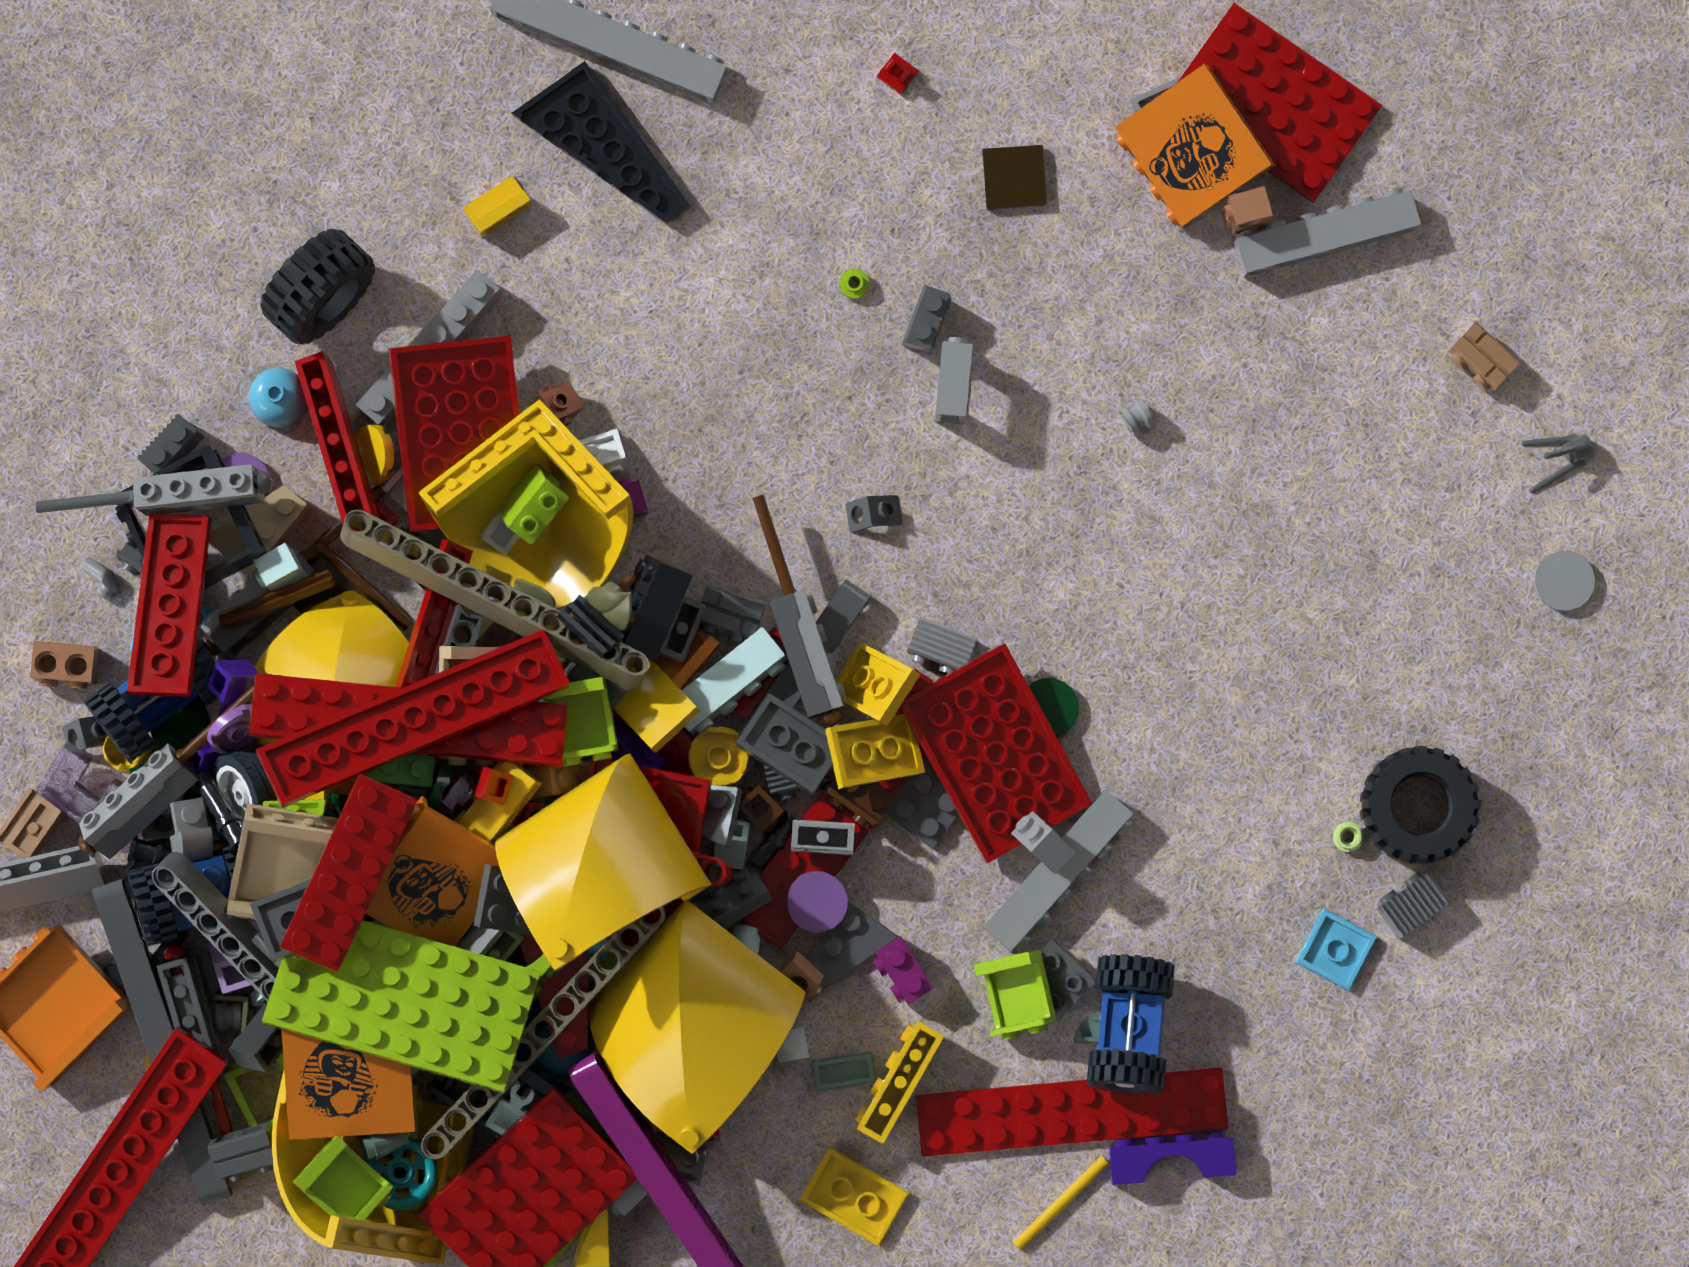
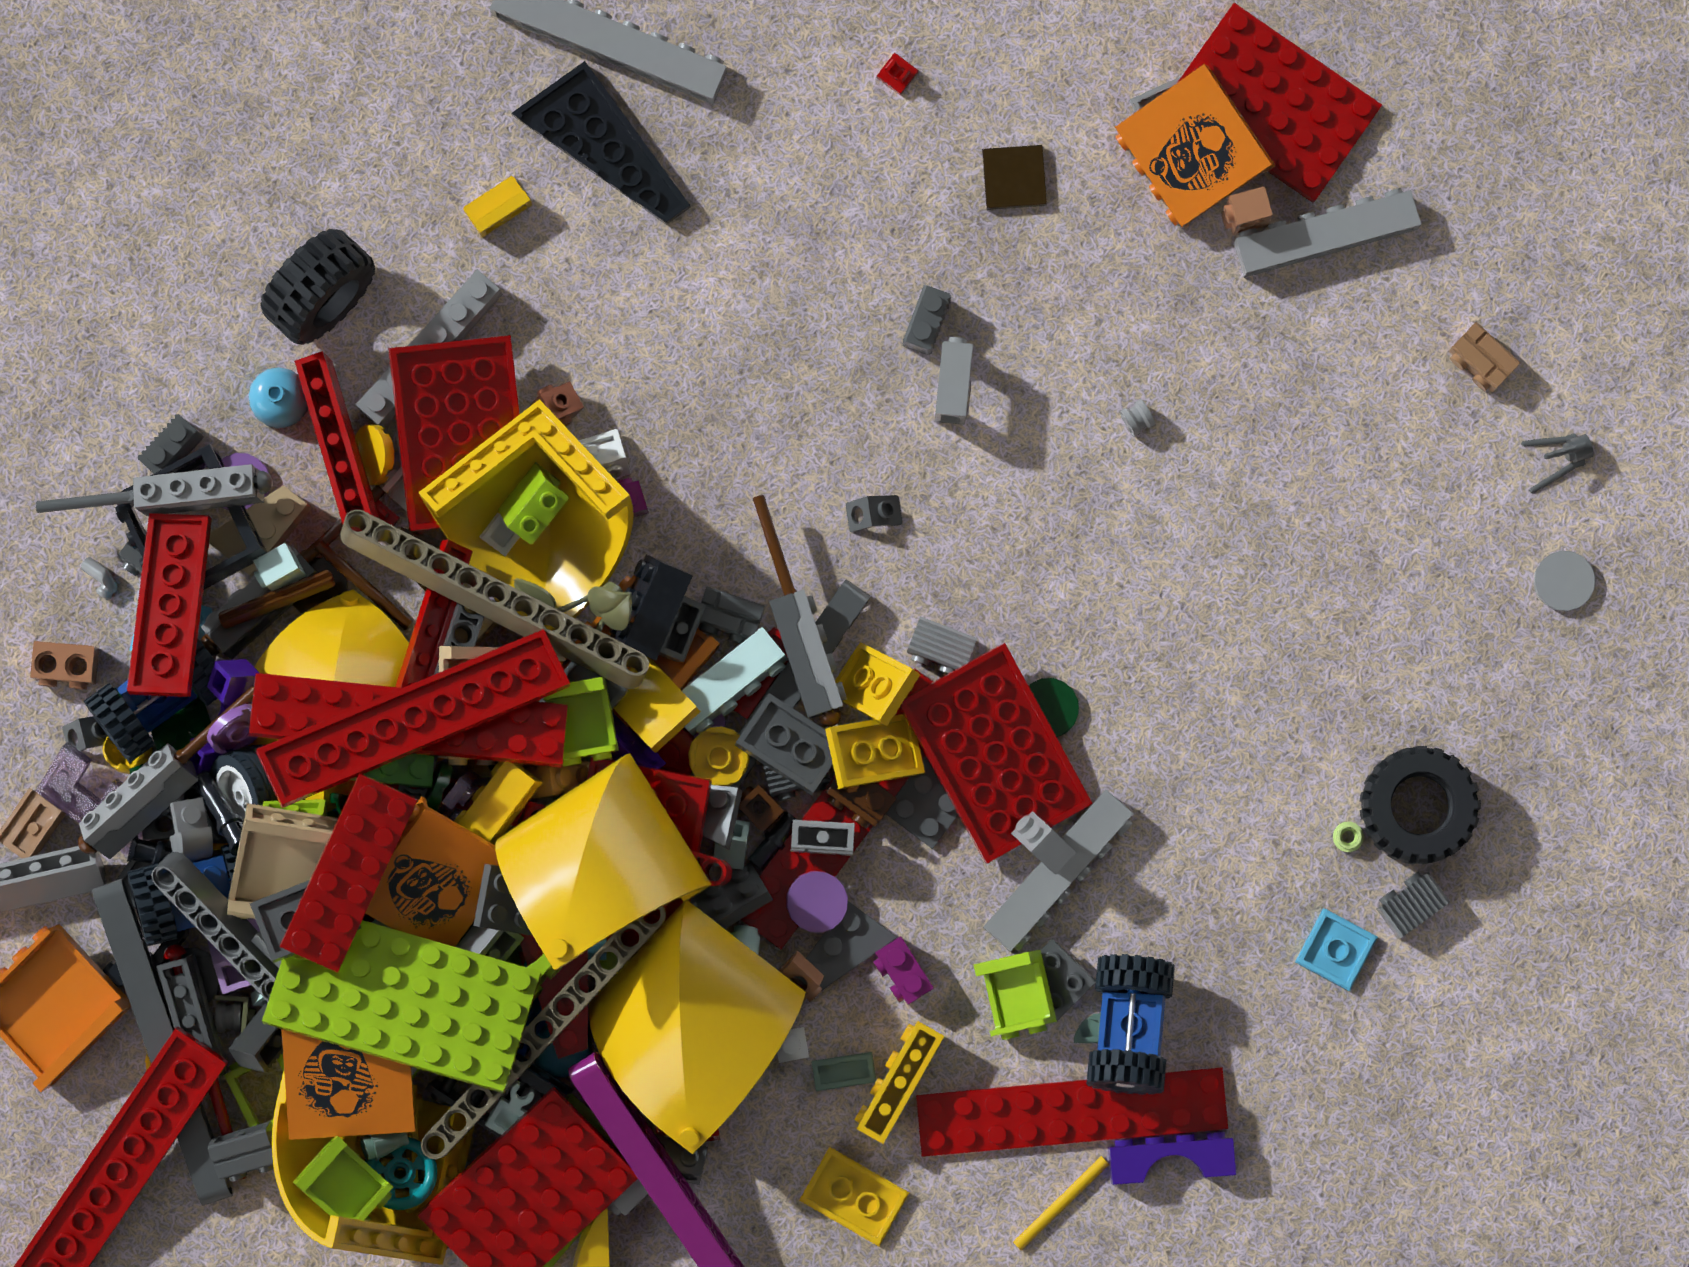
(493, 785): red tile -> none
(594, 623): black tile -> none
(854, 293): lime plate -> none

